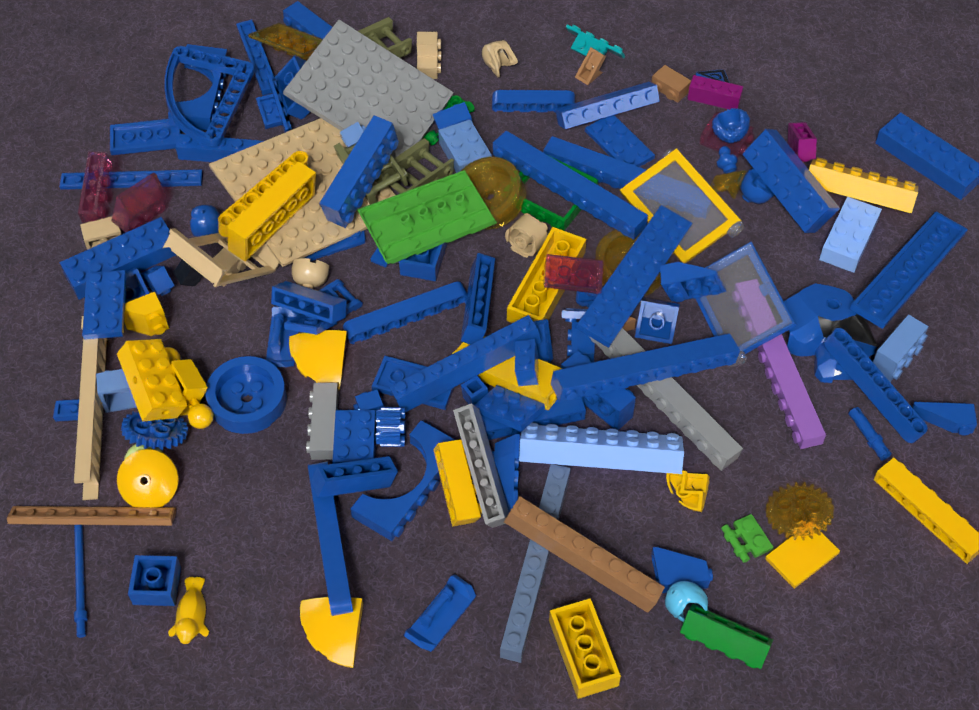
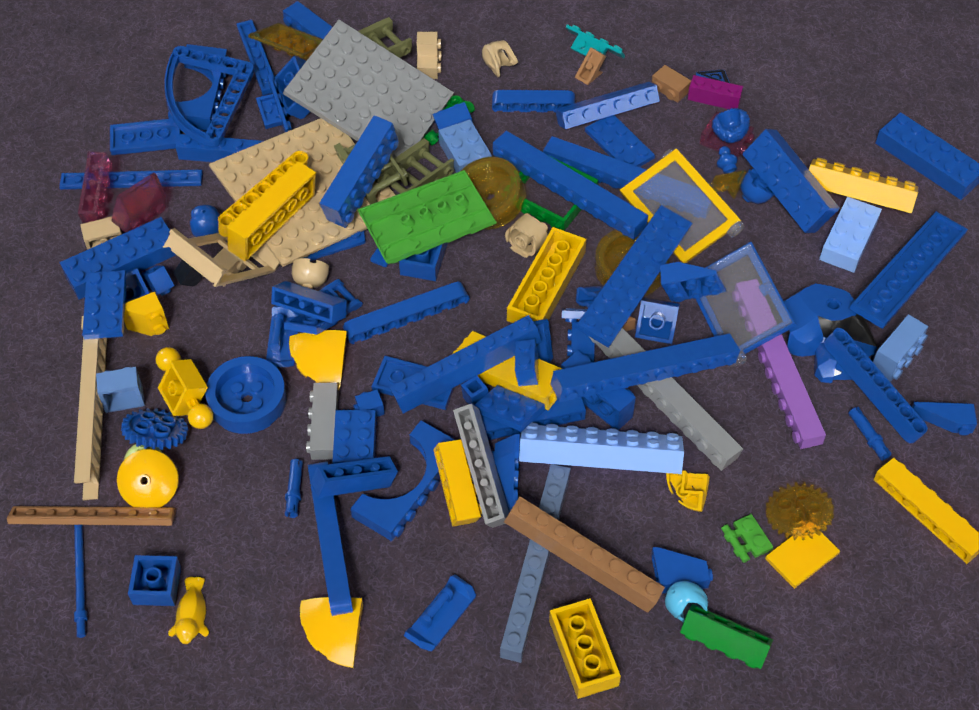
(66, 410): blue plate -> none
(151, 379): yellow brick -> none
(293, 494): none -> blue pin
(352, 134): medium blue brick -> none
(390, 426): blue brick -> none
(478, 299): blue brick -> none
(573, 274): clear pink slope -> none
(802, 141): magenta brick -> none

